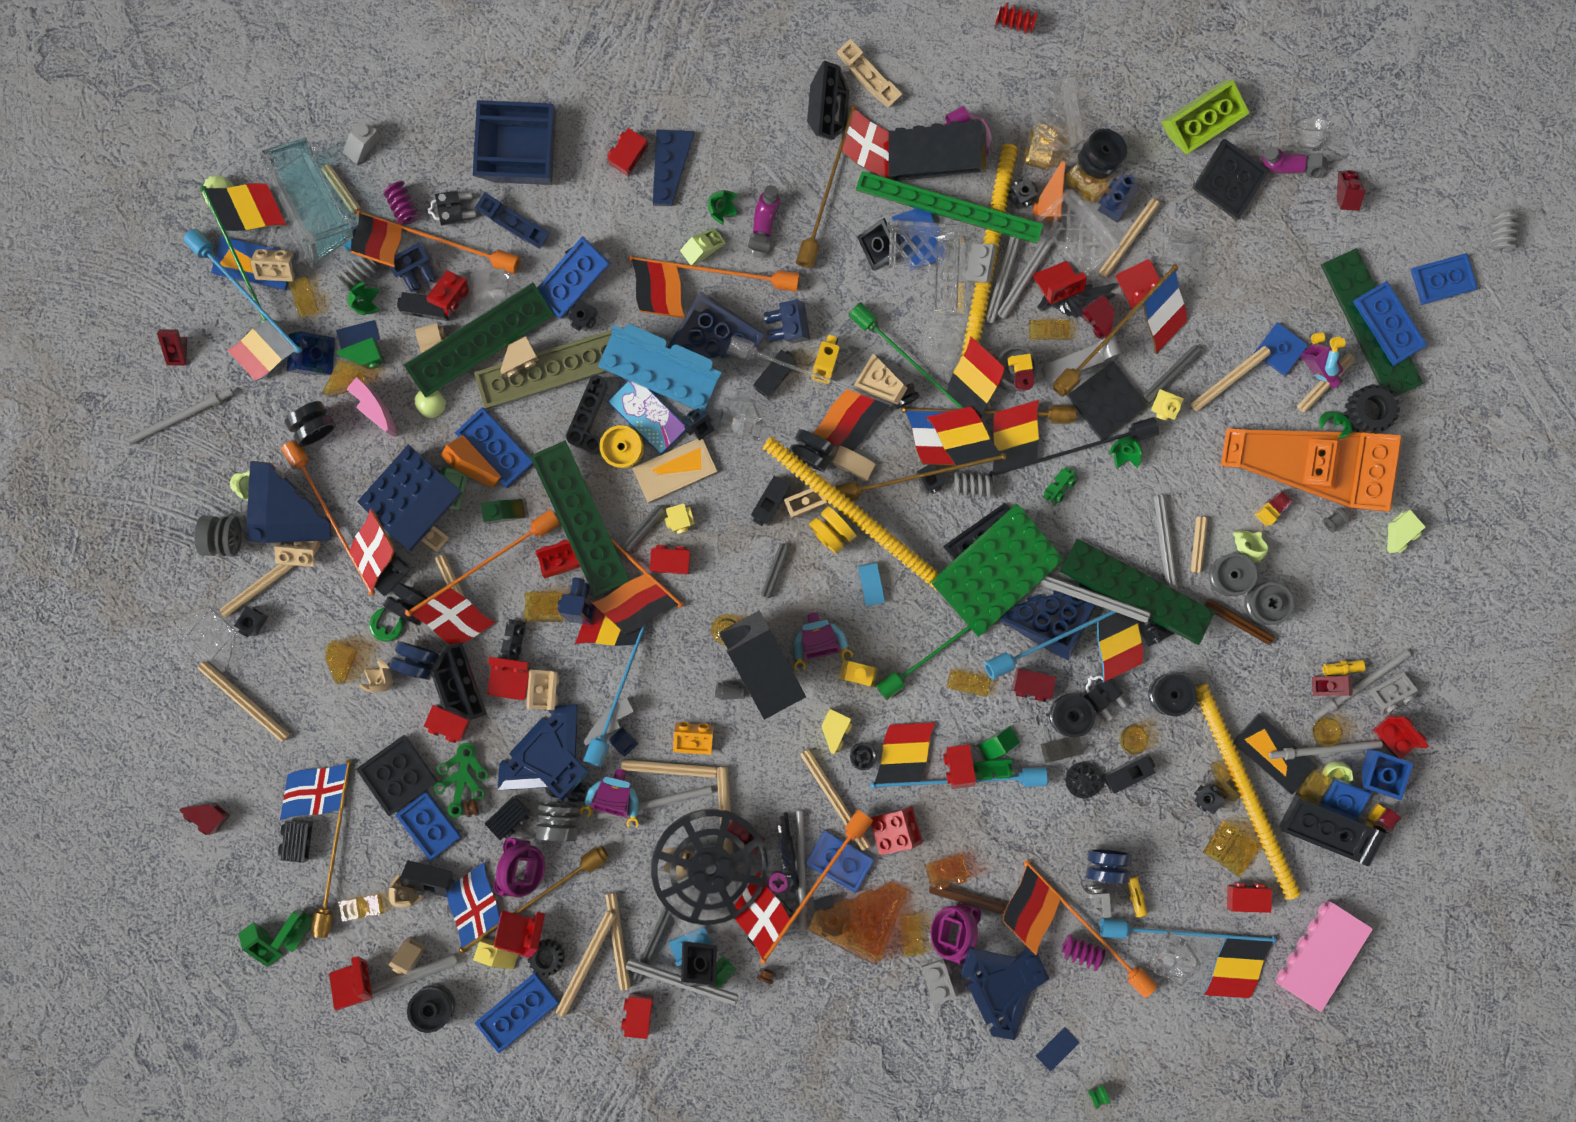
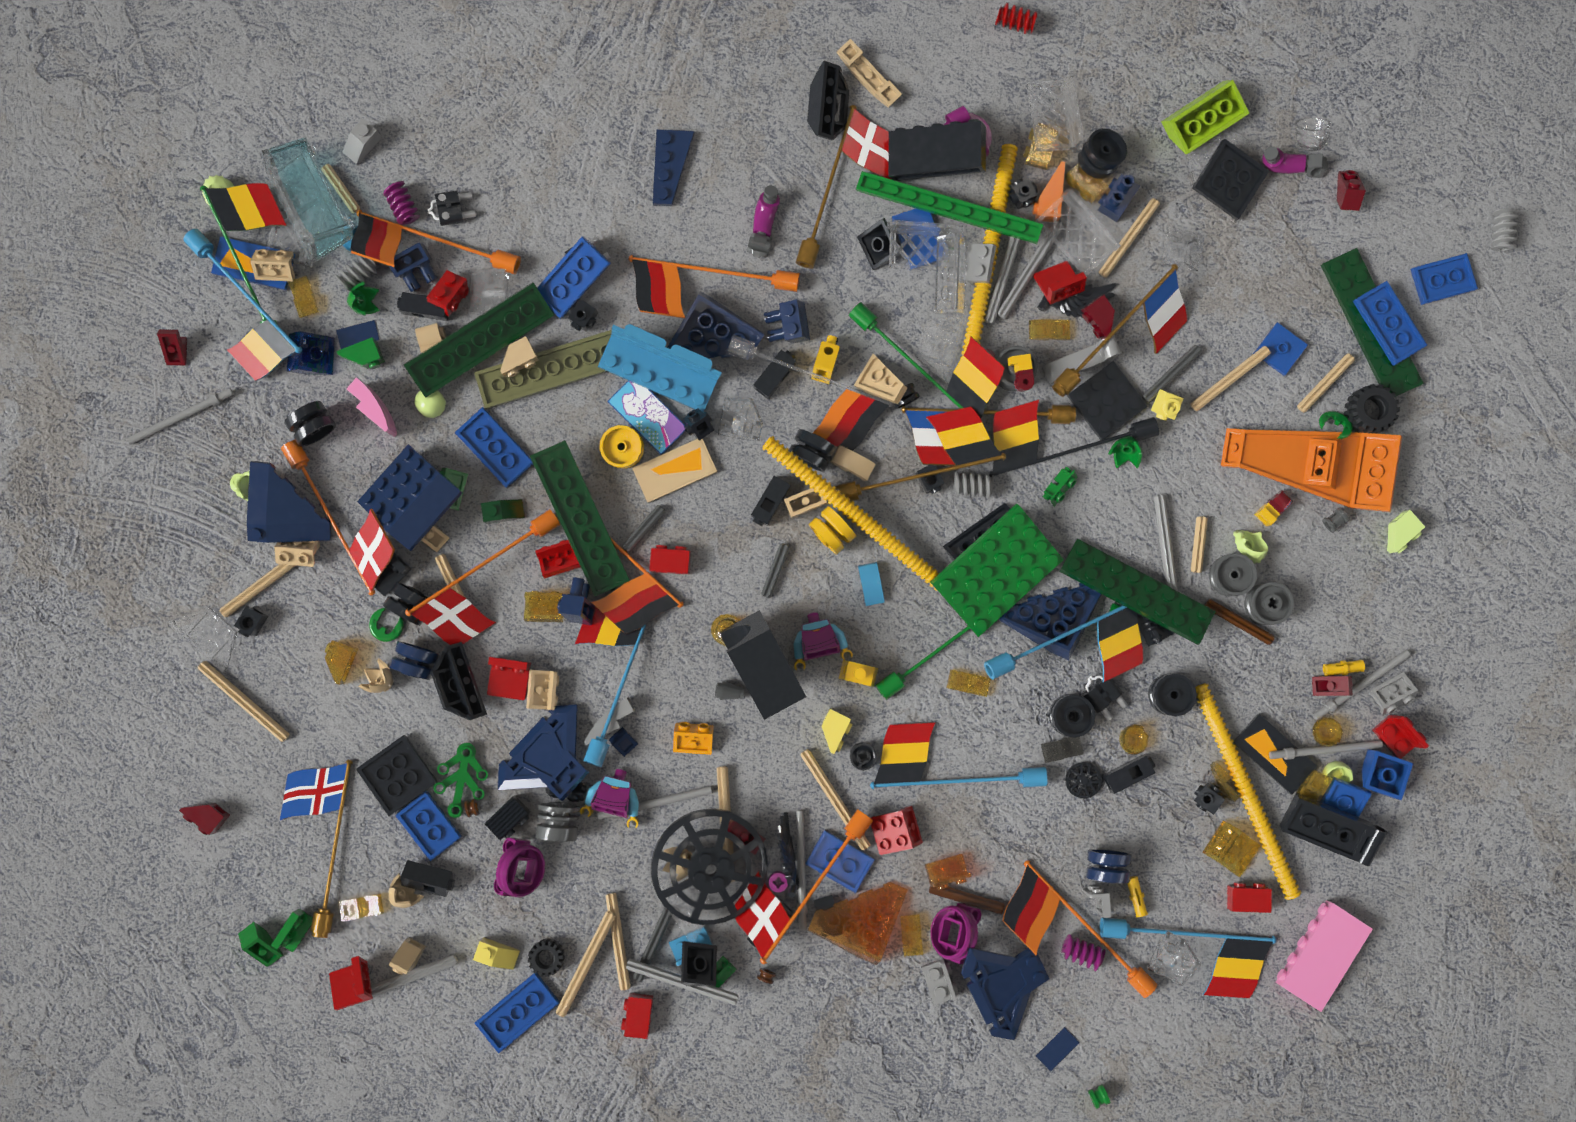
(218, 536): dark grey wheel -> none
(295, 841): black brick -> none
(341, 378): clear yellow slope -> none
(419, 1009): black wheel -> none
(446, 723): red brick -> none
(467, 460): orange slope -> none
(476, 906): flag -> none
(512, 221): dark blue slope -> none
(512, 647): black hinge -> none
(514, 142): dark blue slope -> none
(519, 933): red bracket -> none
(590, 412): black beam -> none
(627, 151): red brick -> none
(669, 768): tan axle -> none
(679, 518): light yellow brick -> none
(702, 246): yellowish green slope -> none
(721, 205): green piece -> none
(960, 766): red brick -> none
(985, 769): green hinge -> none
(998, 744): green slope -> none
(1033, 684): dark red brick -> none
(1095, 598): light grey axle -> none
(1137, 281): red bracket -> none
(1324, 360): torso -> none
(1383, 817): dark red leg -> none

